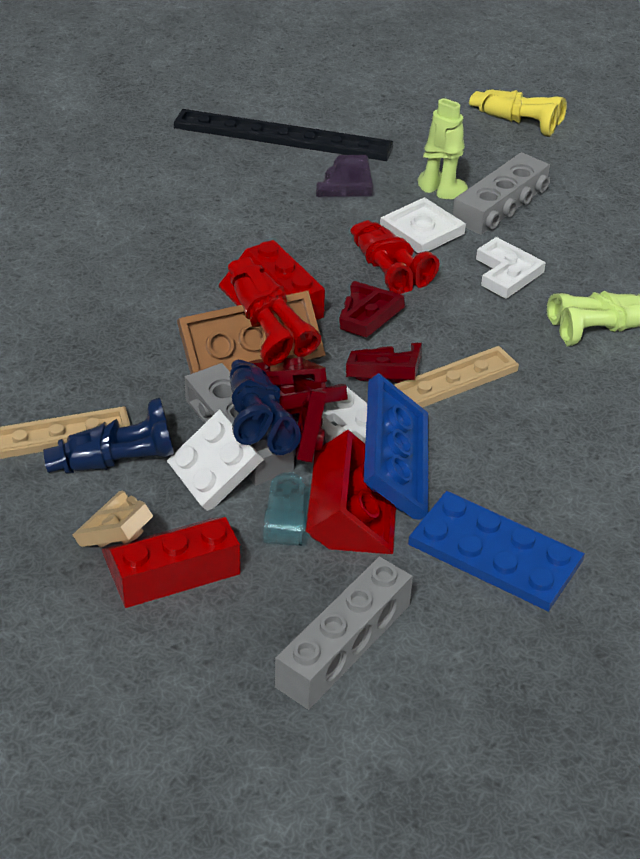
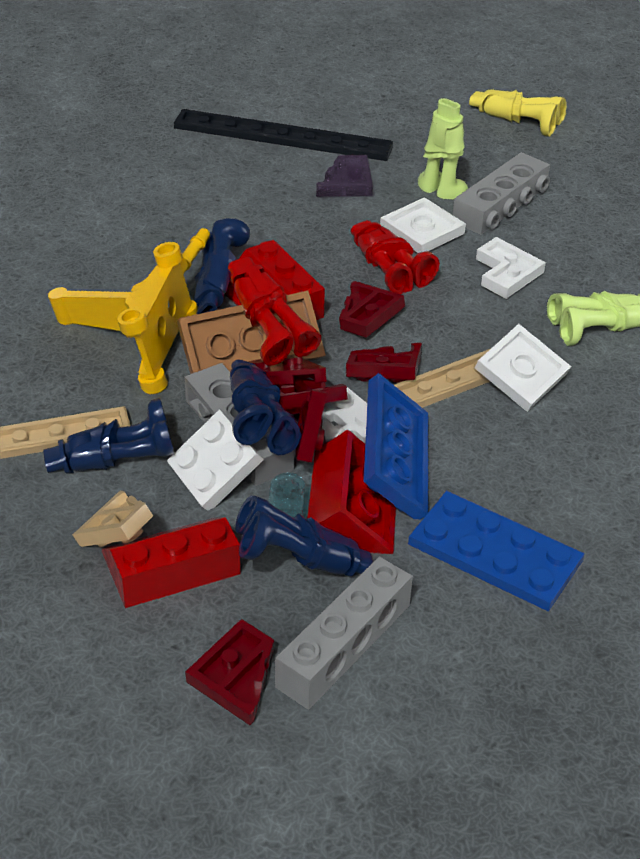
(140, 312): none -> yellow piece
(214, 276): none -> dark blue piece
(235, 670): none -> dark red wing
(305, 538): none -> dark blue piece
(522, 367): none -> white plate

